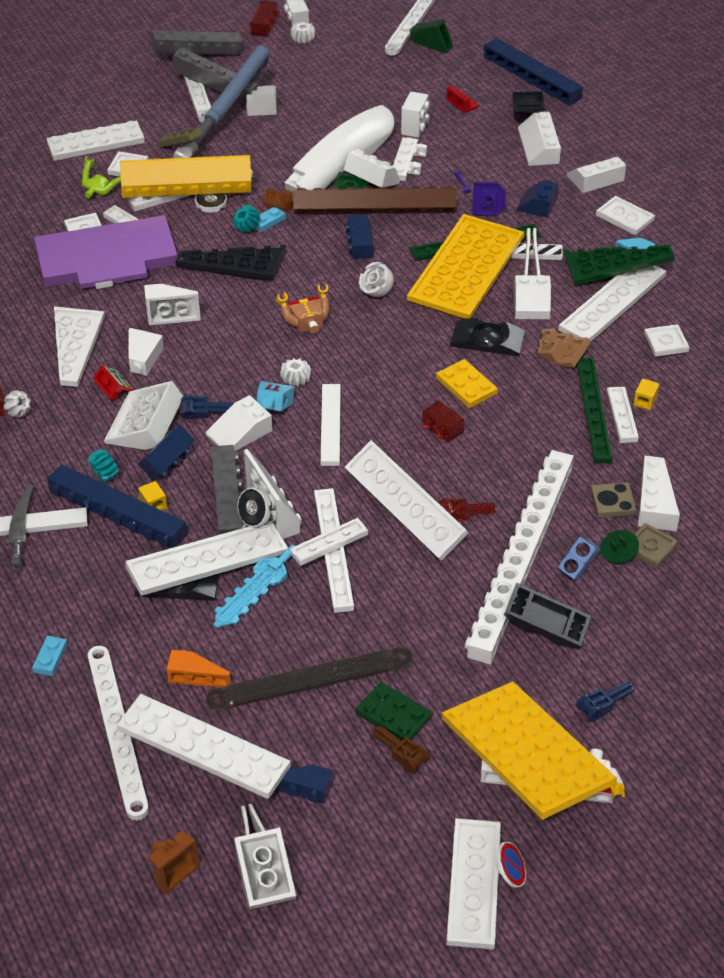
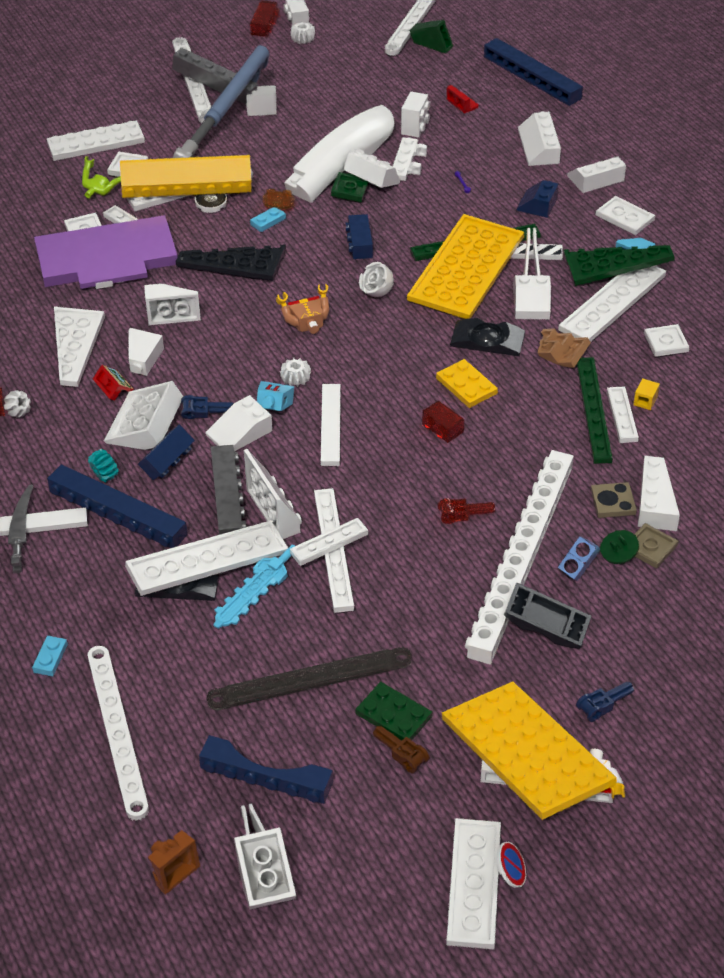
(153, 495): yellow brick -> none
(179, 137): olive plate -> none
(192, 669): orange slope -> none
(196, 42): flat silver brick -> none
(204, 746): white plate -> none
(246, 218): teal gear -> none
(254, 507): black tile -> none
(374, 200): reddish brown brick -> none
(406, 500): white plate -> none
(488, 198): dark purple piece -> none
(528, 102): black slope -> none

